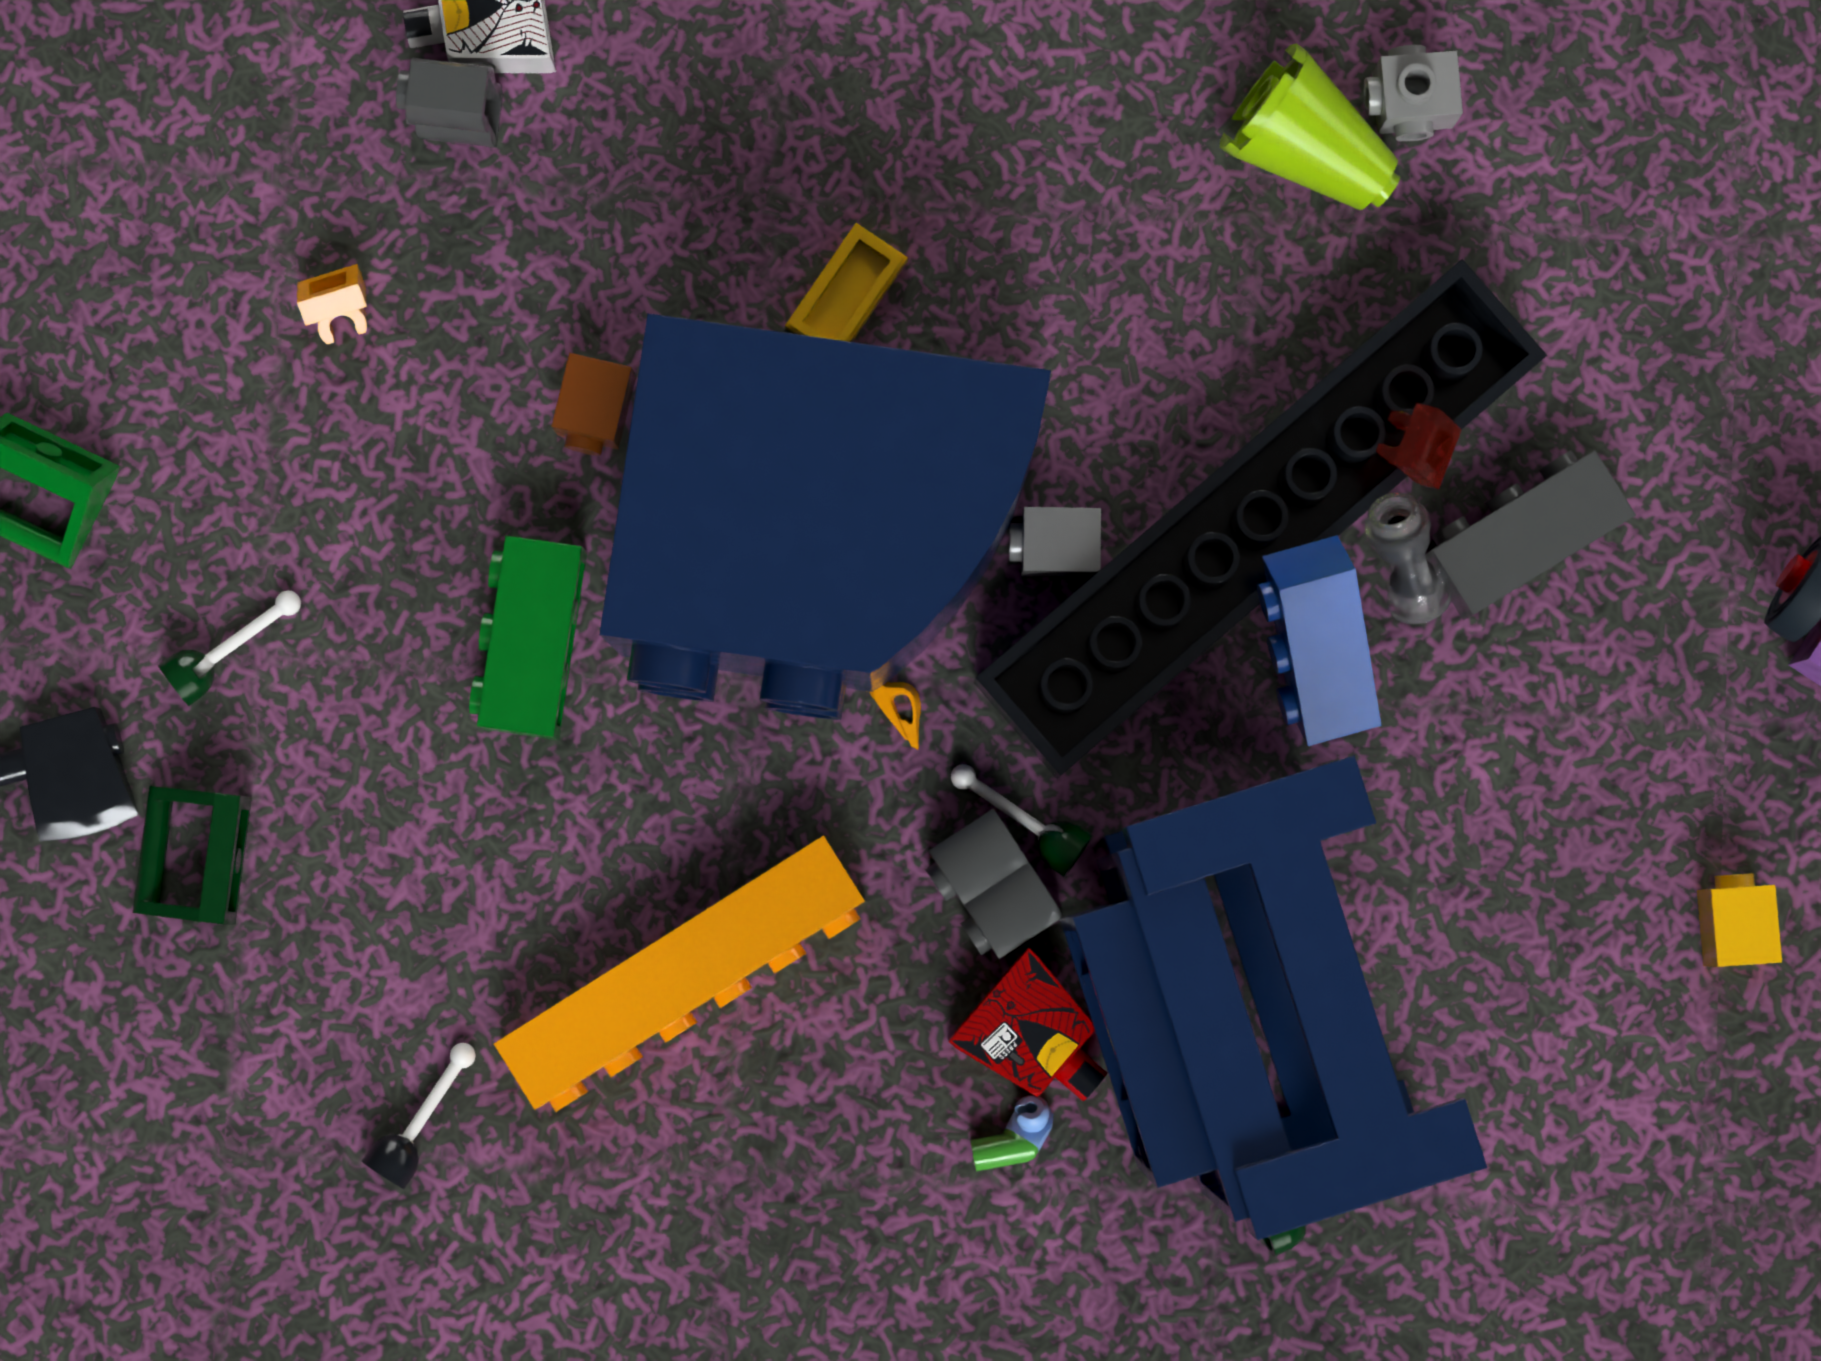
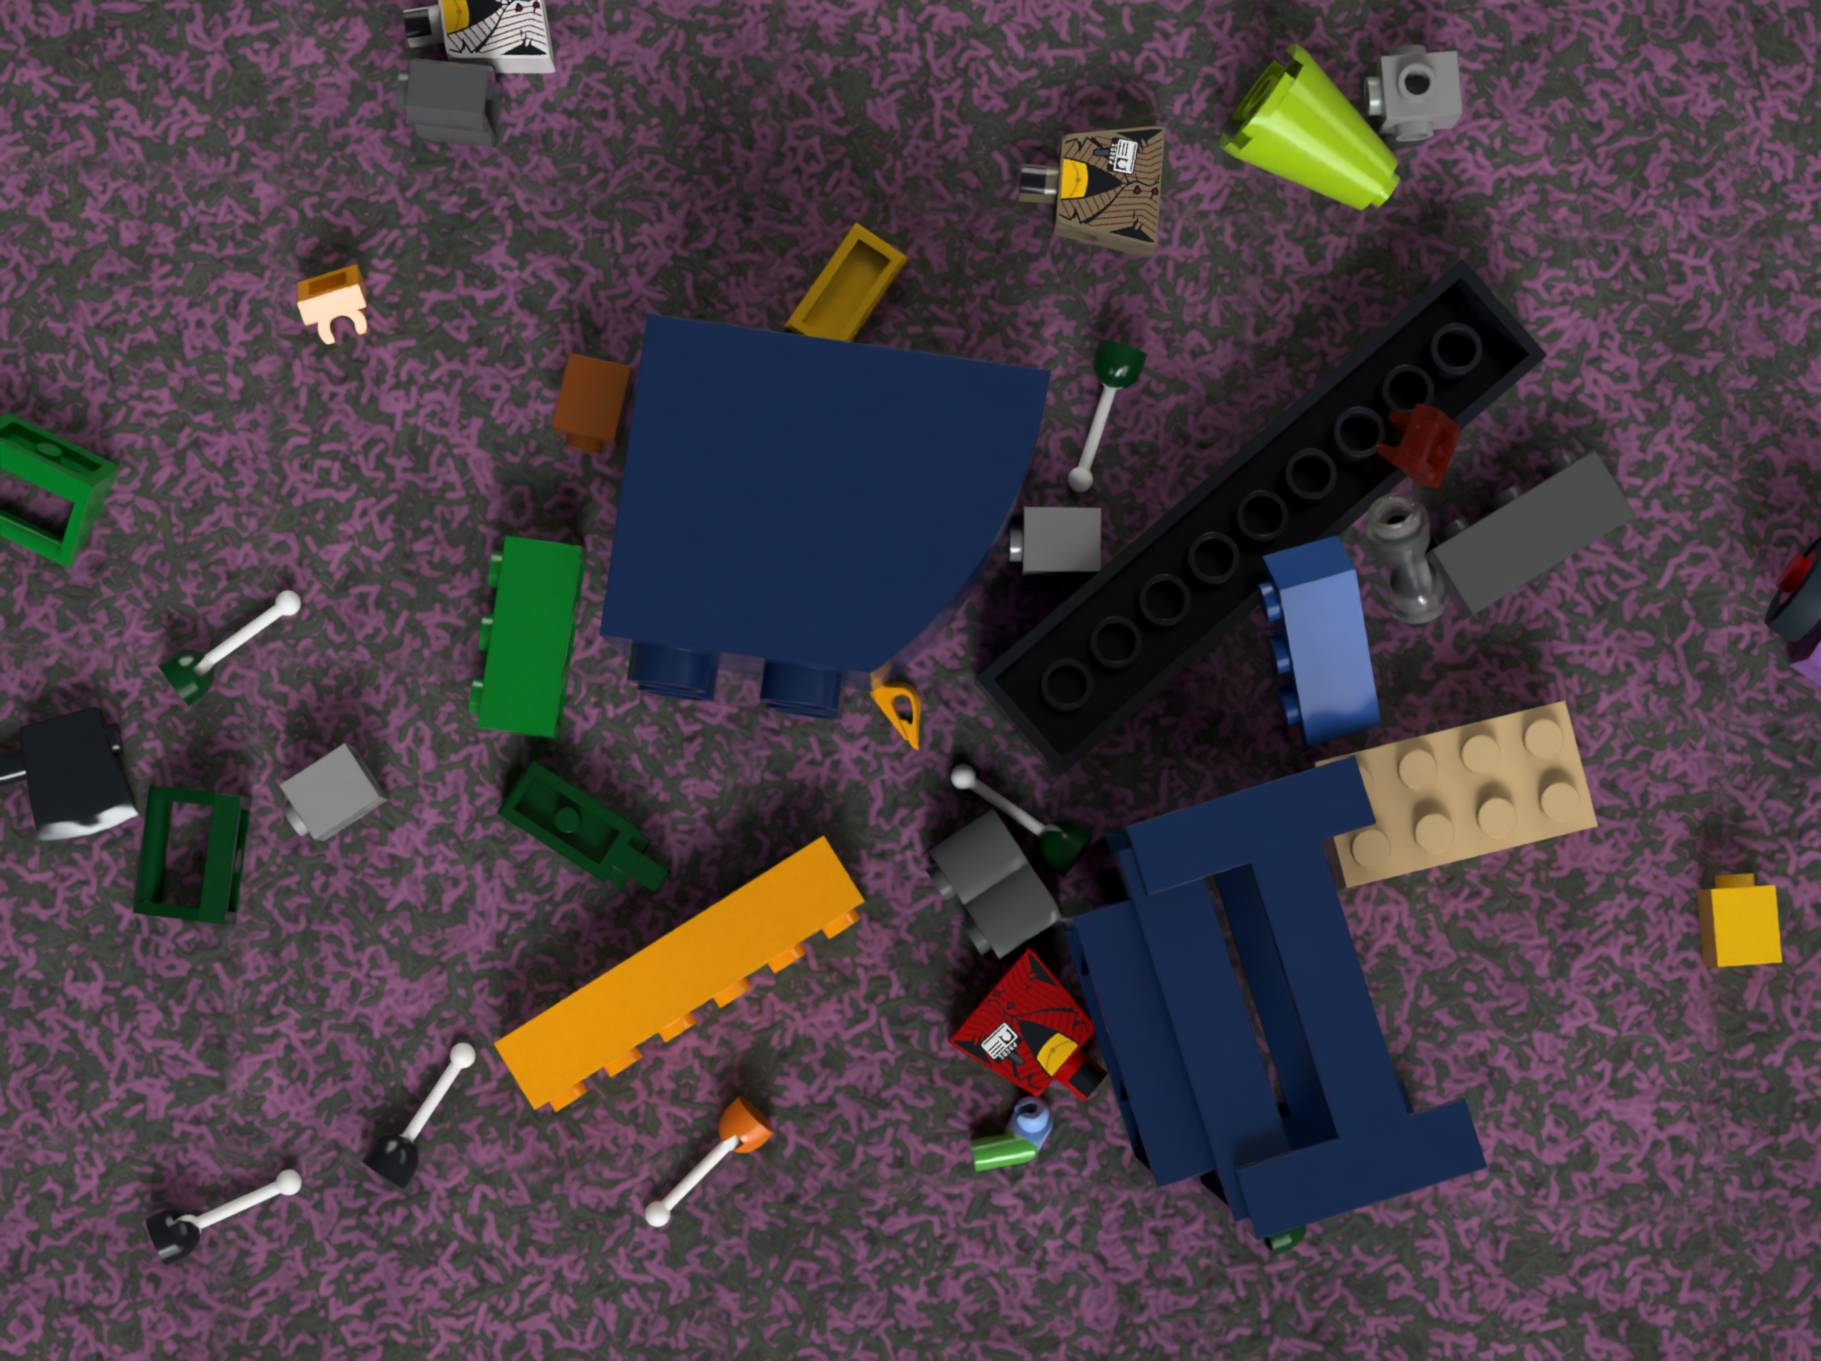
(178, 1231): none -> hinge
(331, 794): none -> light grey brick
(581, 829): none -> dark green hinge
(740, 1130): none -> hinge
(1103, 188): none -> torso
(1117, 369): none -> hinge
(1464, 795): none -> tan brick

